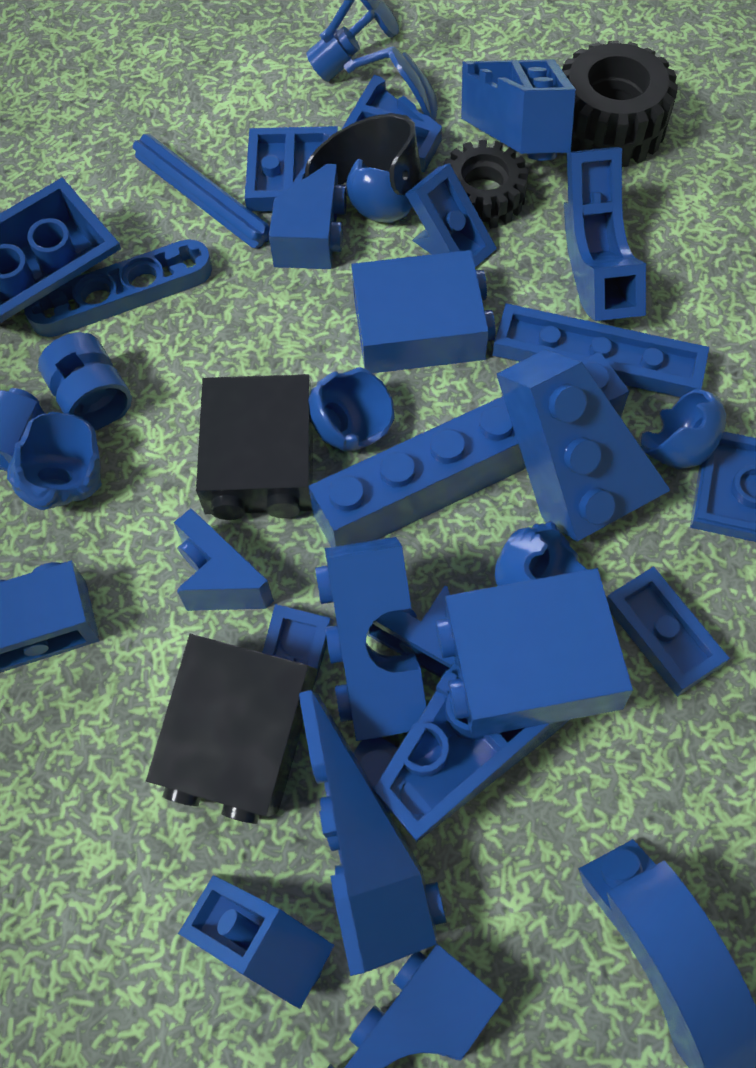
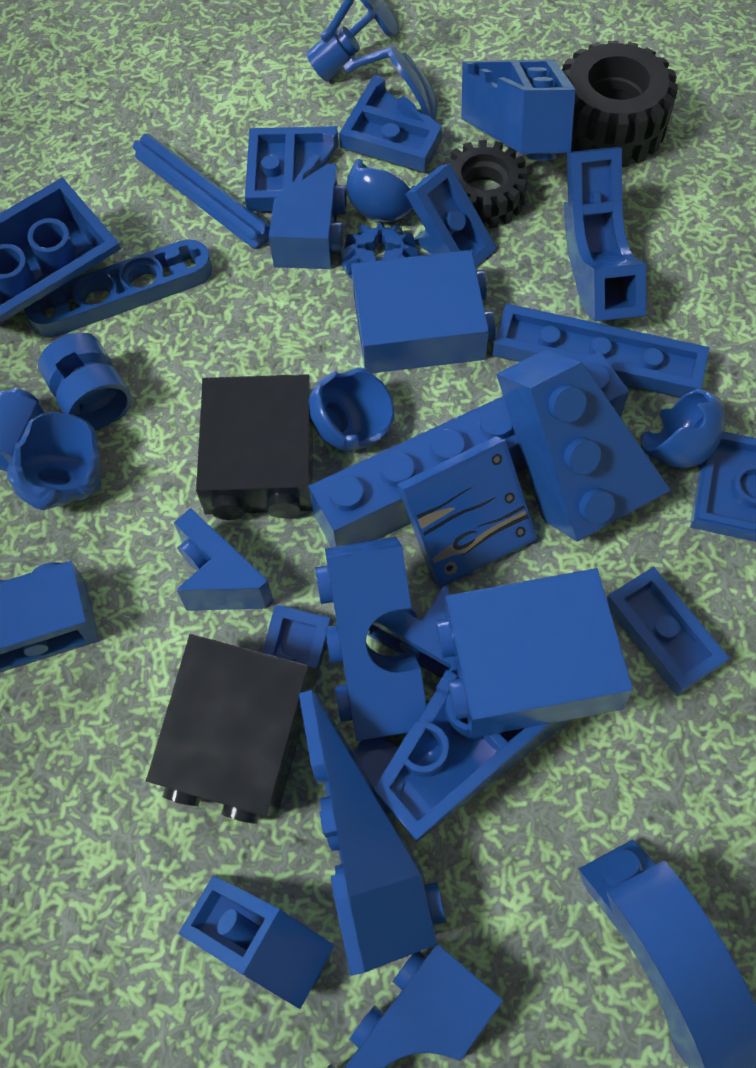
(361, 246): none -> blue gear
(381, 142): black piece -> none
(467, 511): none -> blue tile
(535, 555): blue hair -> none

